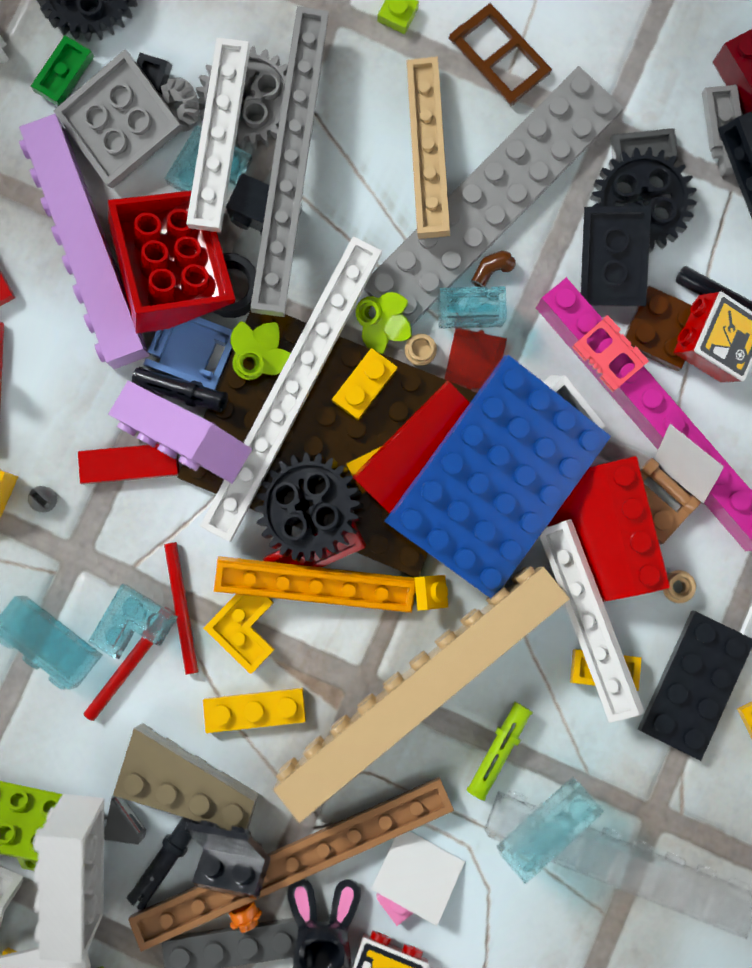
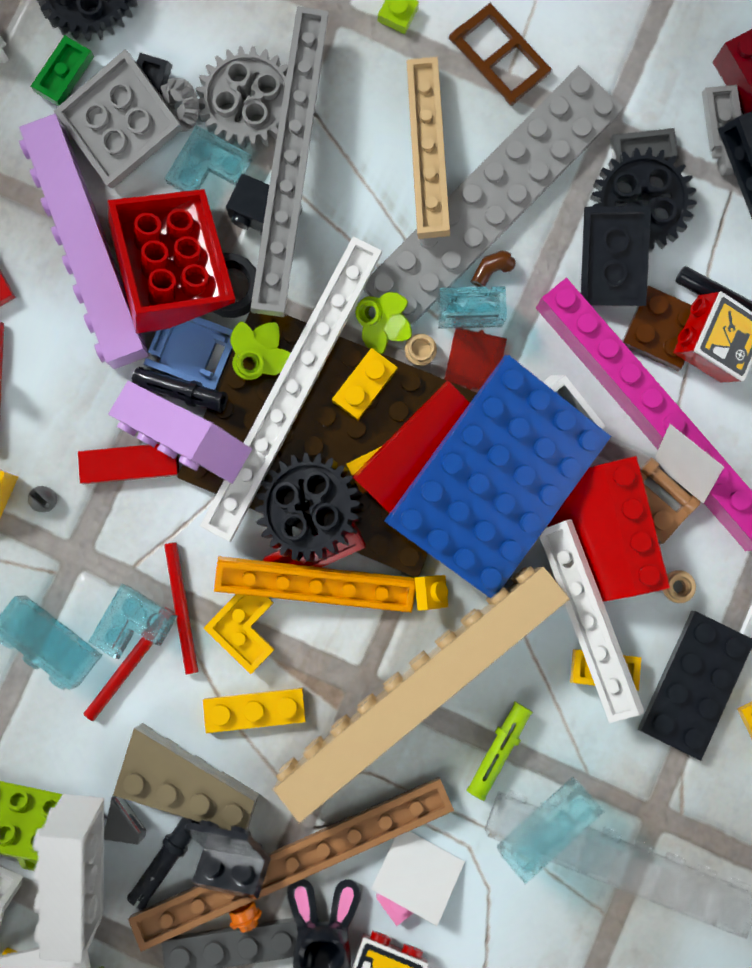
(218, 135): white plate -> none
(601, 361): coral piece -> none

